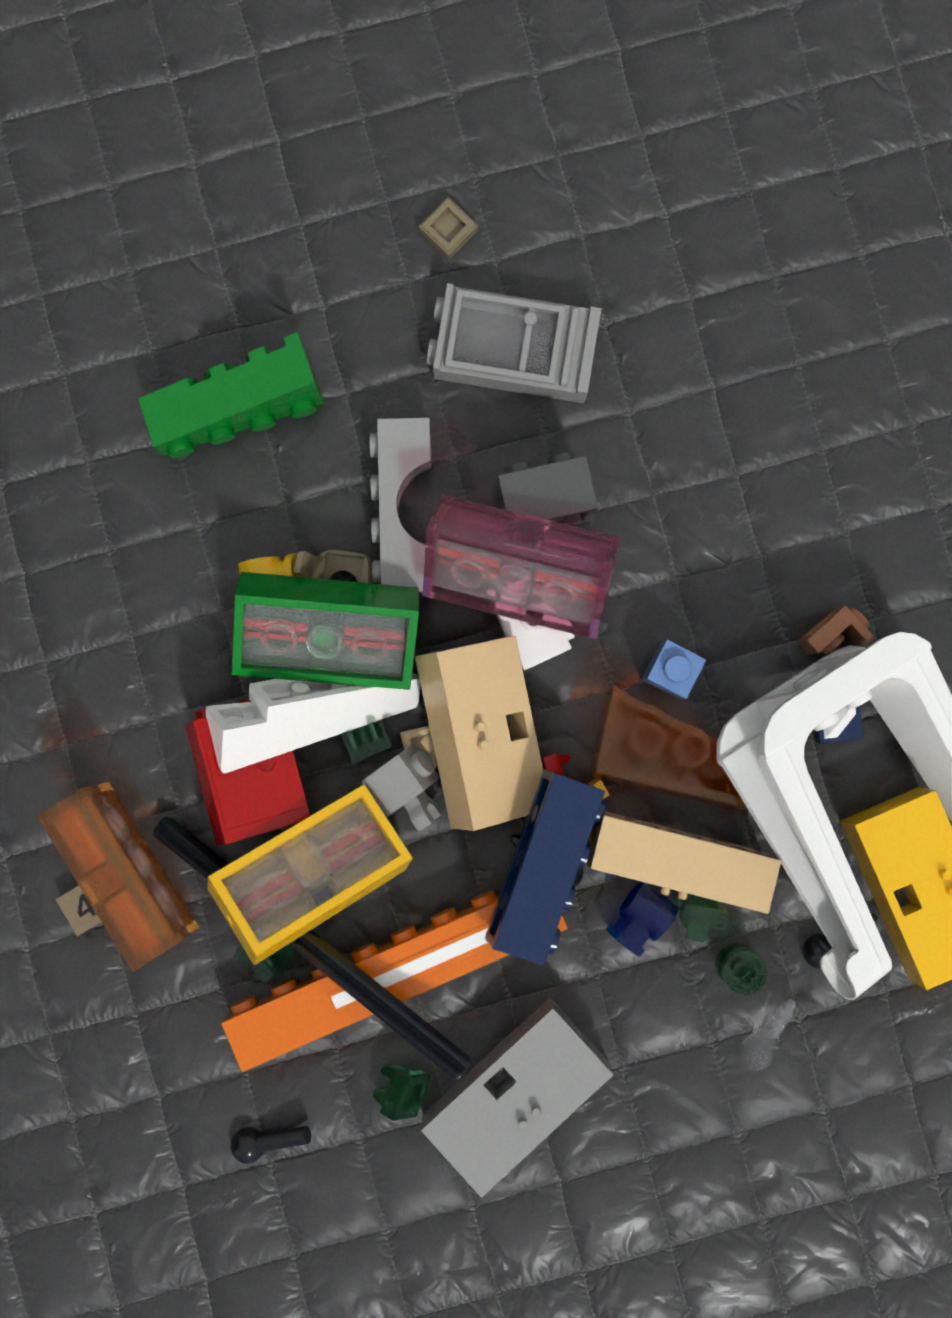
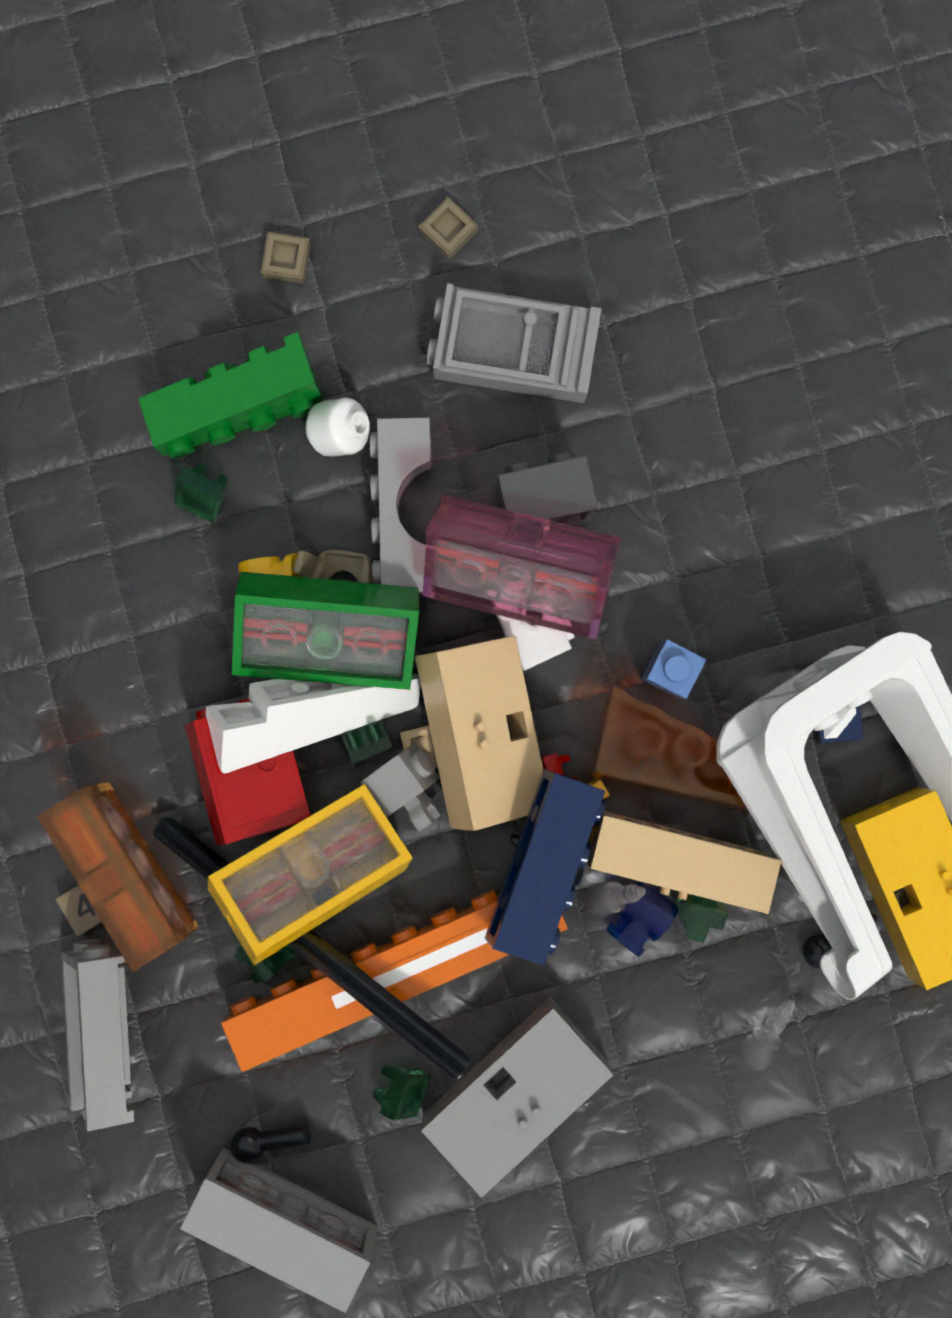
(97, 1034): none -> light grey door
(199, 493): none -> clear green tile
(282, 1230): none -> light grey brick
(285, 257): none -> dark tan tile
(337, 427): none -> white head
(611, 897): none -> clear bar
(735, 962): clear green wheel -> none
(827, 632): nougat bracket -> none

